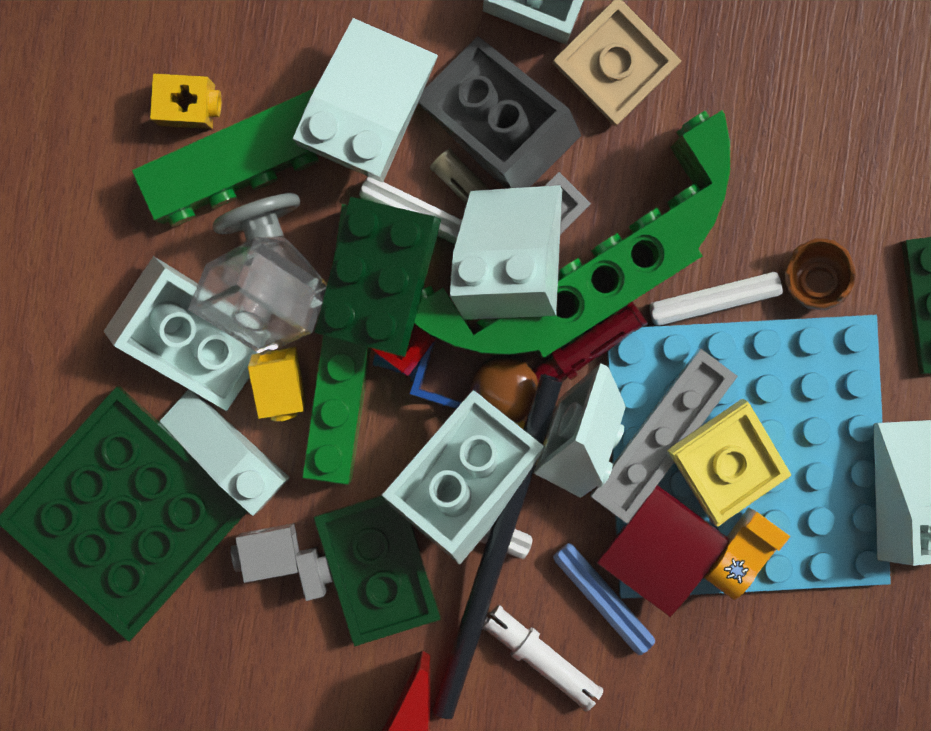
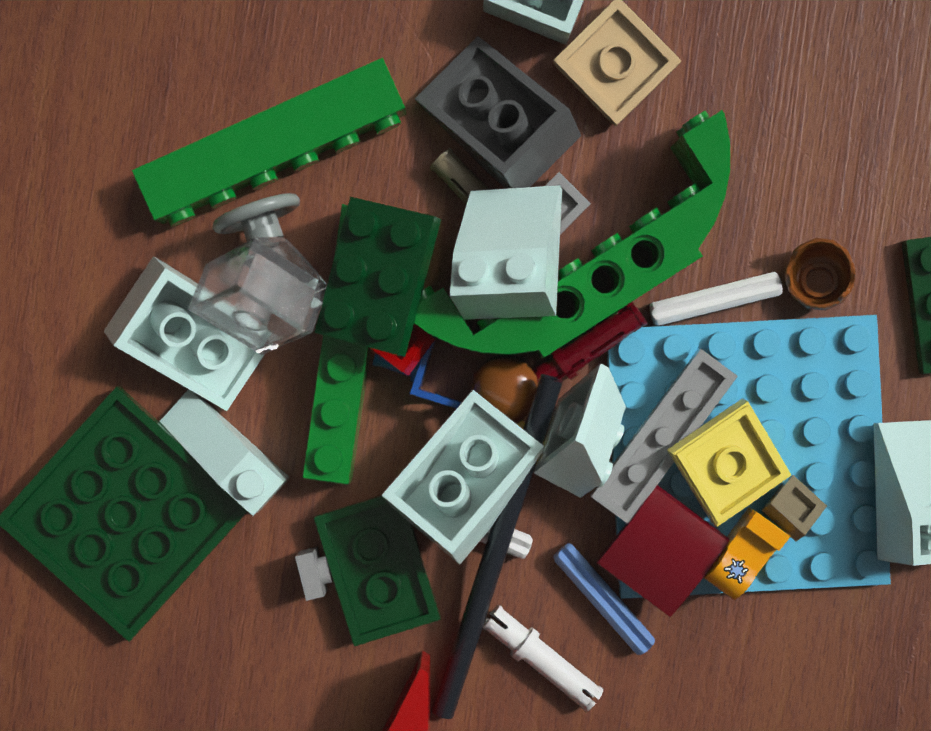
(170, 89): yellow brick -> none
(266, 552): light grey brick -> none
(277, 384): yellow brick -> none
(365, 100): light aqua slope -> none
(386, 194): white axle -> none
(794, 508): none -> dark tan plate

